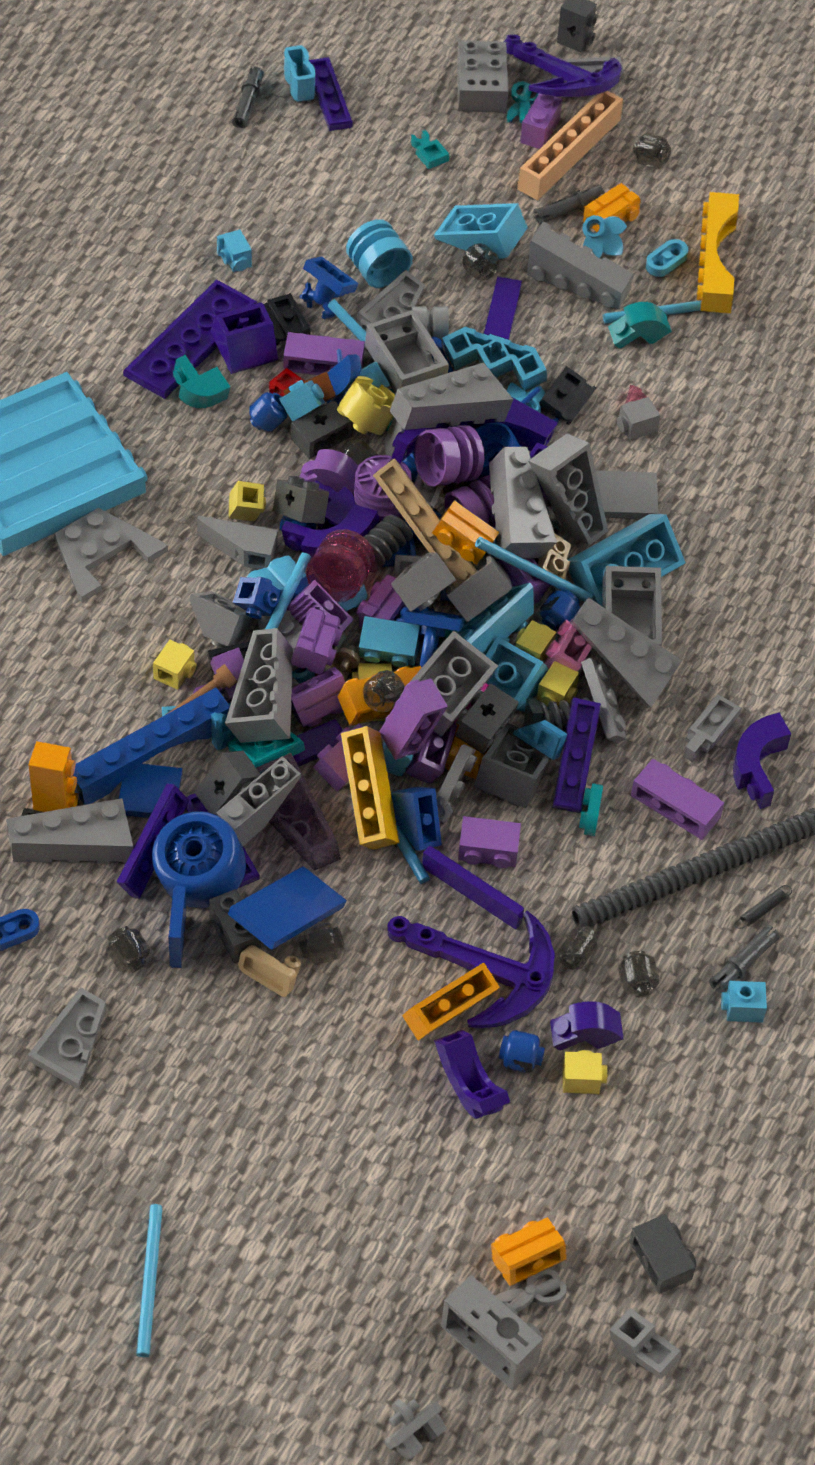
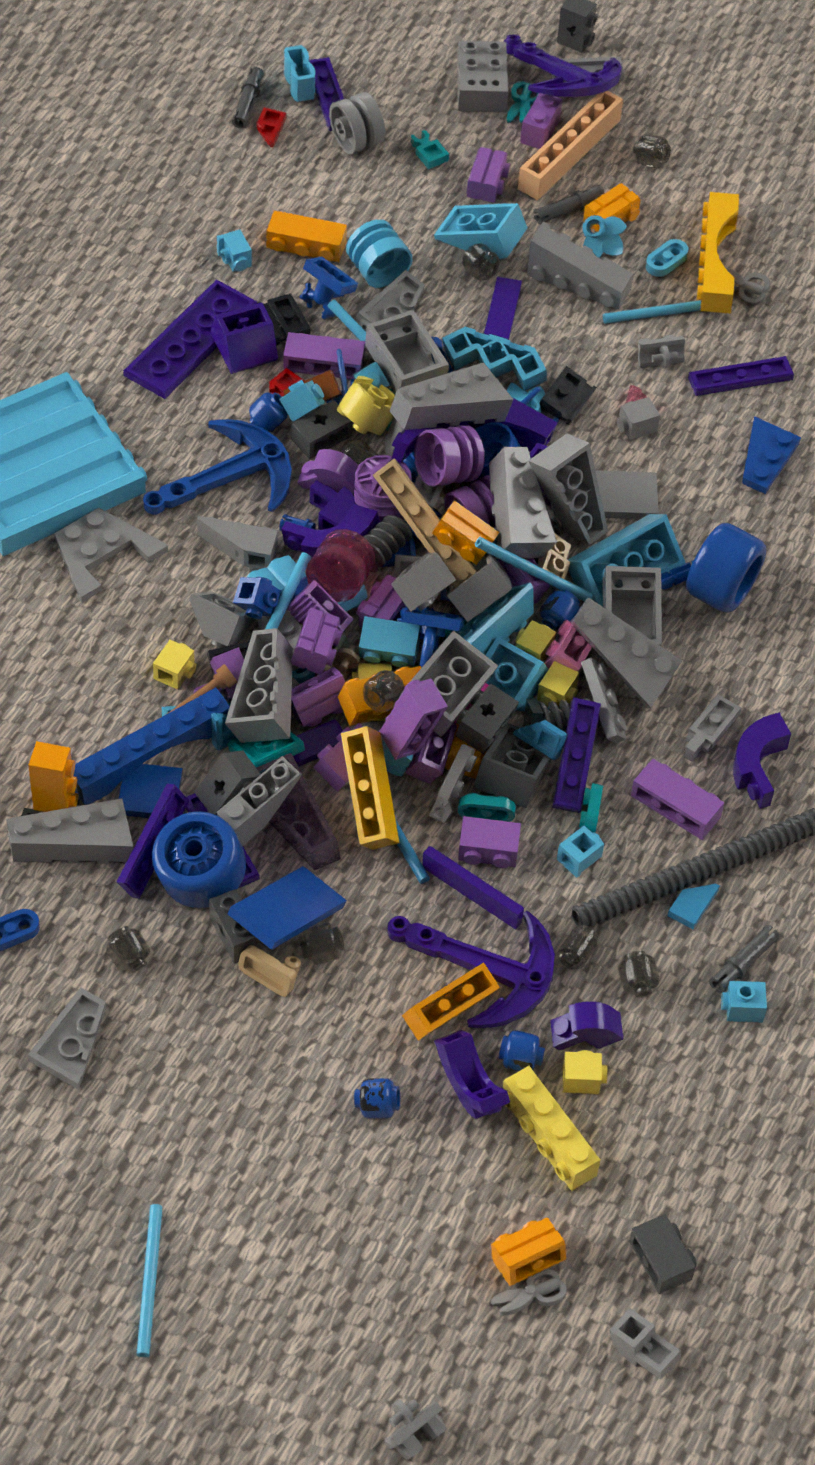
(177, 926): blue tile -> none
(202, 389): teal brick -> none
(246, 501): light yellow brick -> none
(264, 453): none -> blue piece
(270, 125): none -> red tile
(300, 500): dark grey brick -> none
(306, 236): none -> light orange brick
(345, 373): blue brick -> none
(357, 122): none -> light grey wheel
(377, 1098): none -> blue head
(418, 816): blue slope -> none
(434, 320): light grey wheel -> none
(487, 175): none -> medium lavender brick
(487, 807): none -> teal plate
(499, 1333): light grey piece -> none
(551, 1129): none -> light yellow brick
(580, 850): none -> medium azure brick
(641, 320): teal brick -> none
(661, 351): none -> light grey hips
(675, 576): none -> blue axle
(692, 904): none -> dark azure tile
(726, 567): none -> blue wheel
(740, 376): none -> dark purple tile
(744, 285): none -> light grey piece
(763, 906): dark grey piece -> none
(767, 454): none -> blue wing

